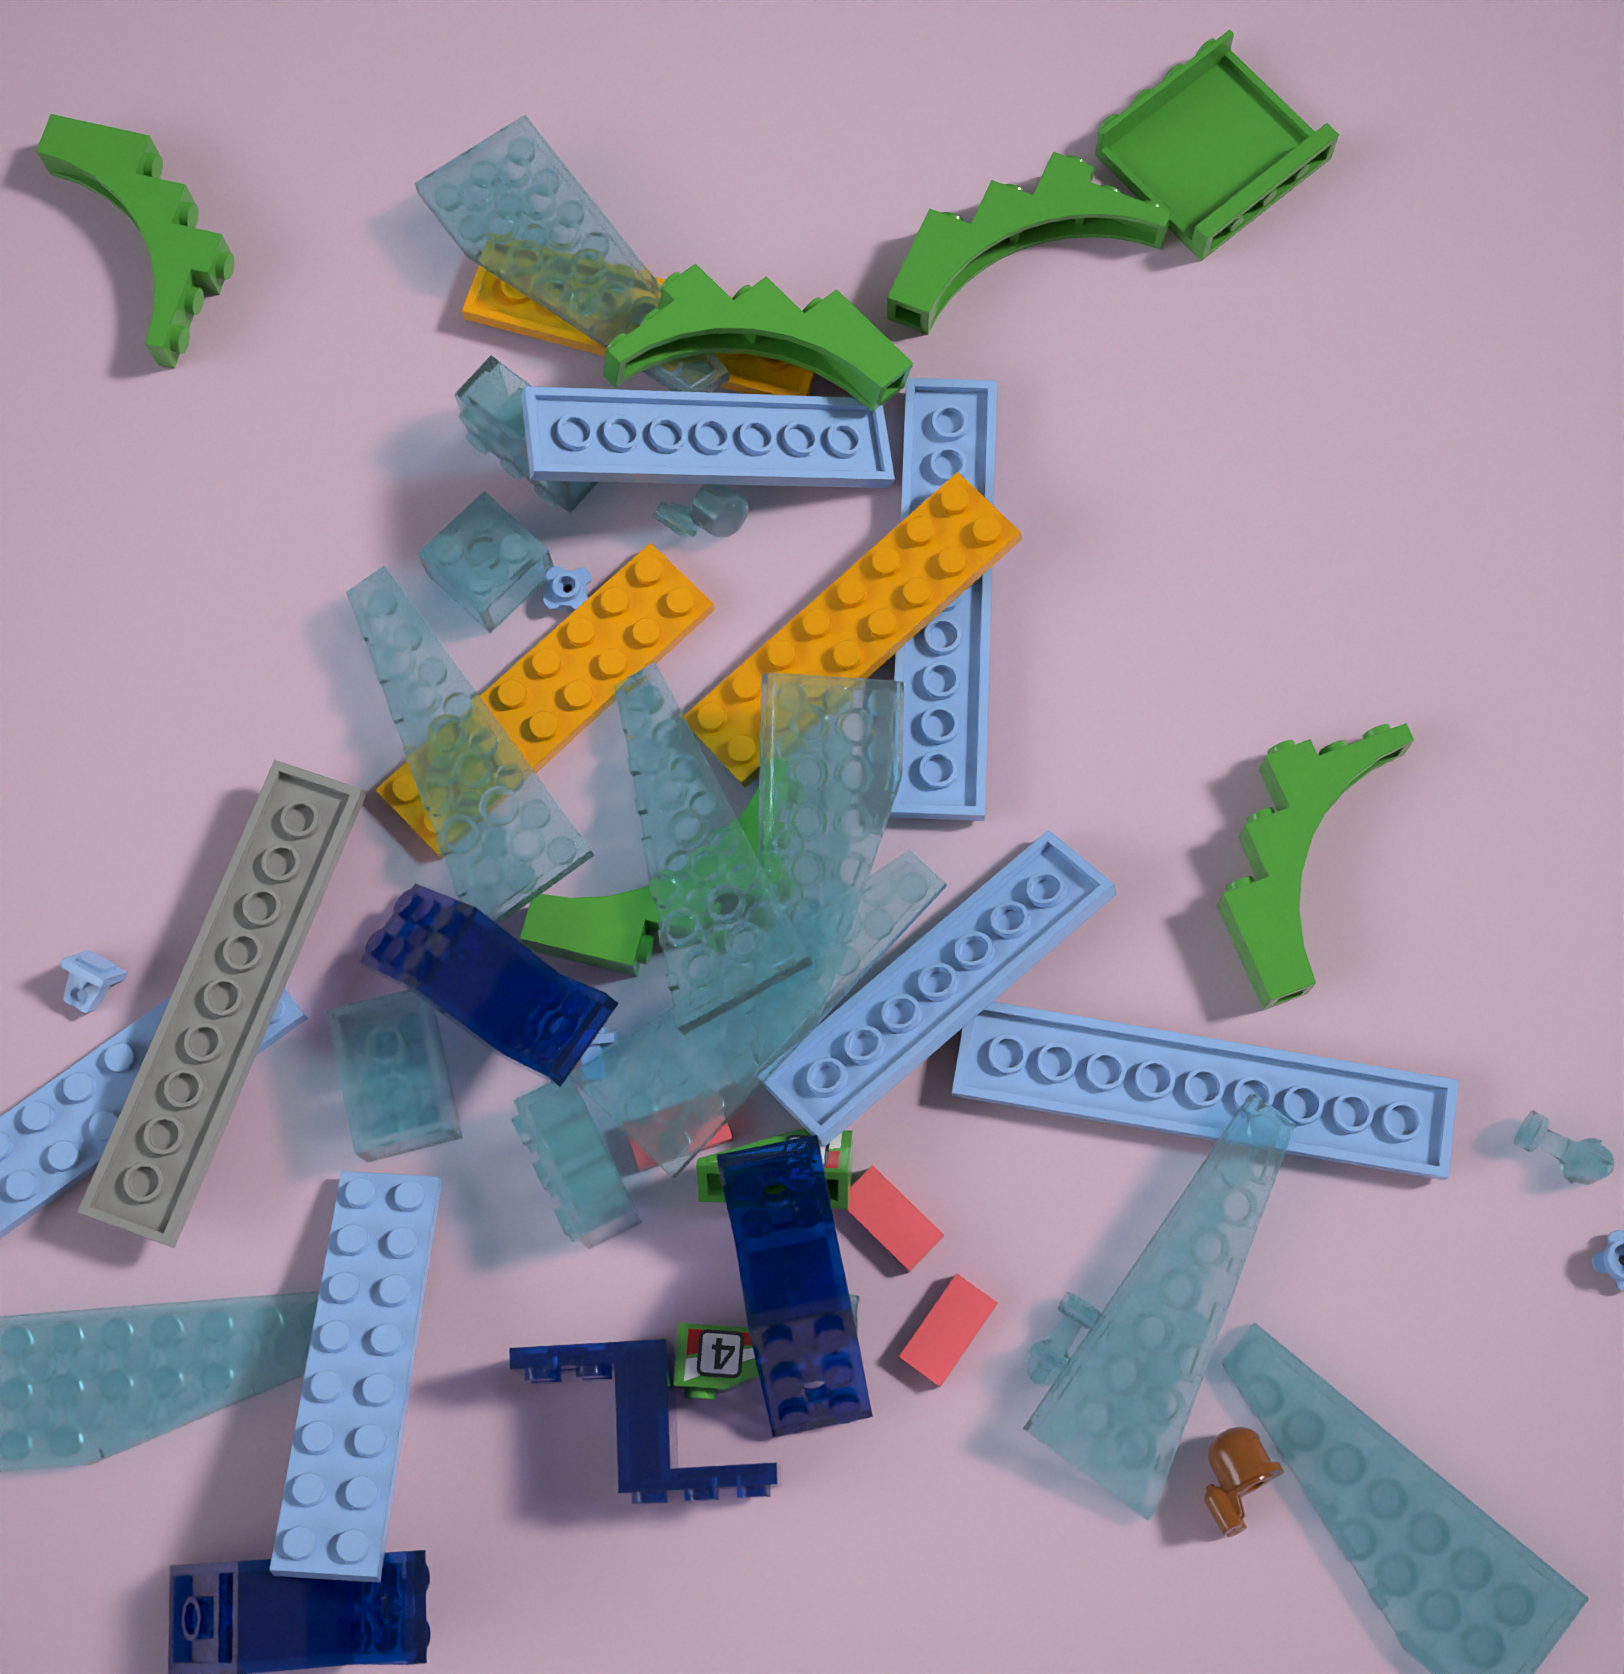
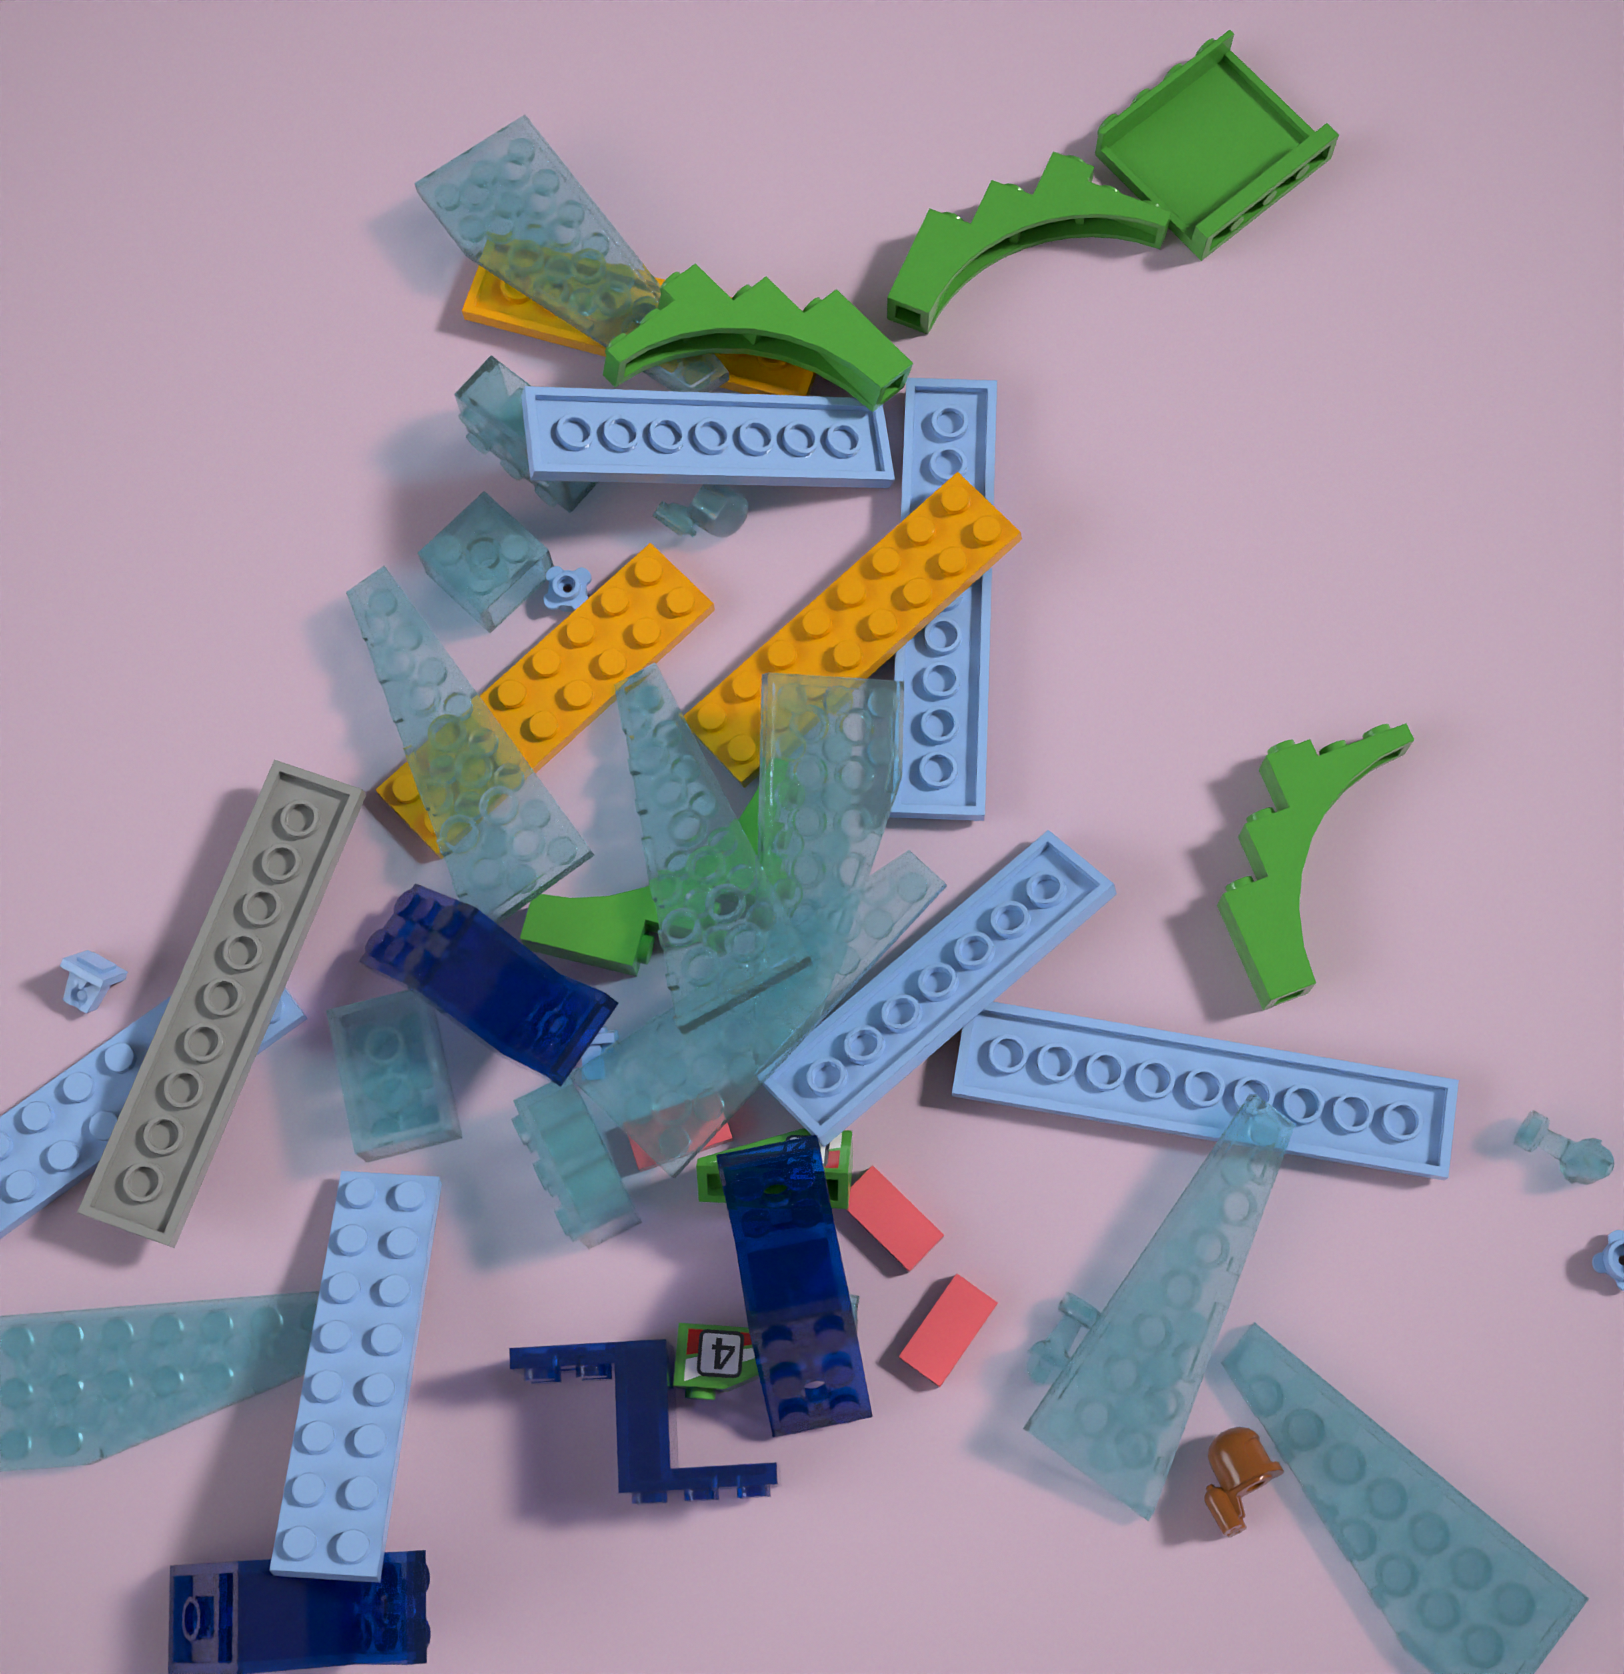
(127, 173): bright green arch -> none

